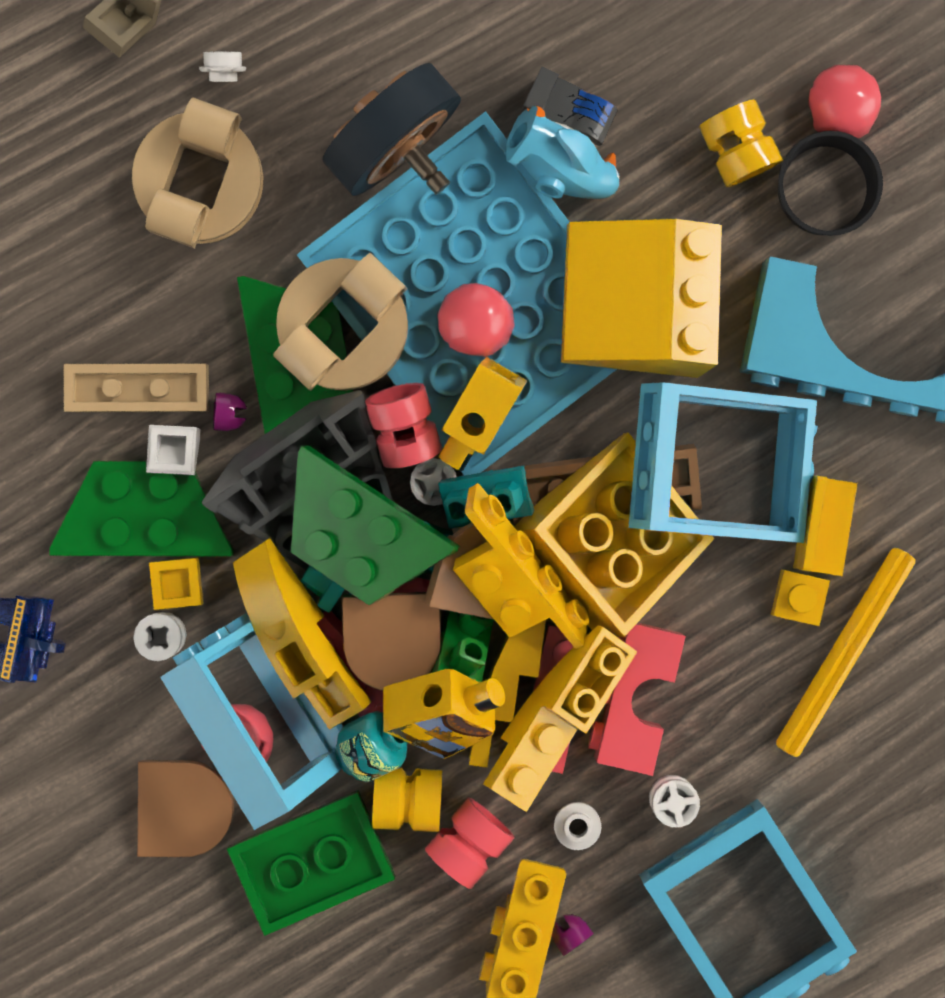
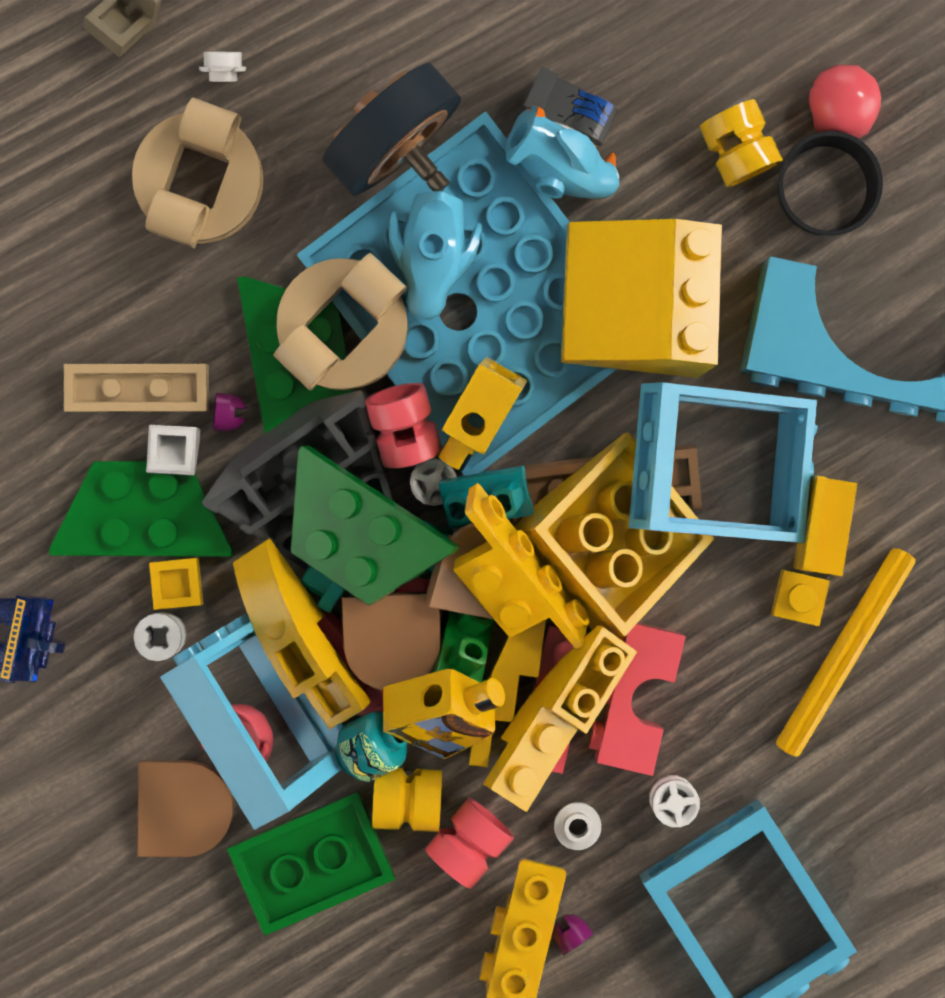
(432, 250): none -> medium azure animal
(475, 320): coral hair -> none

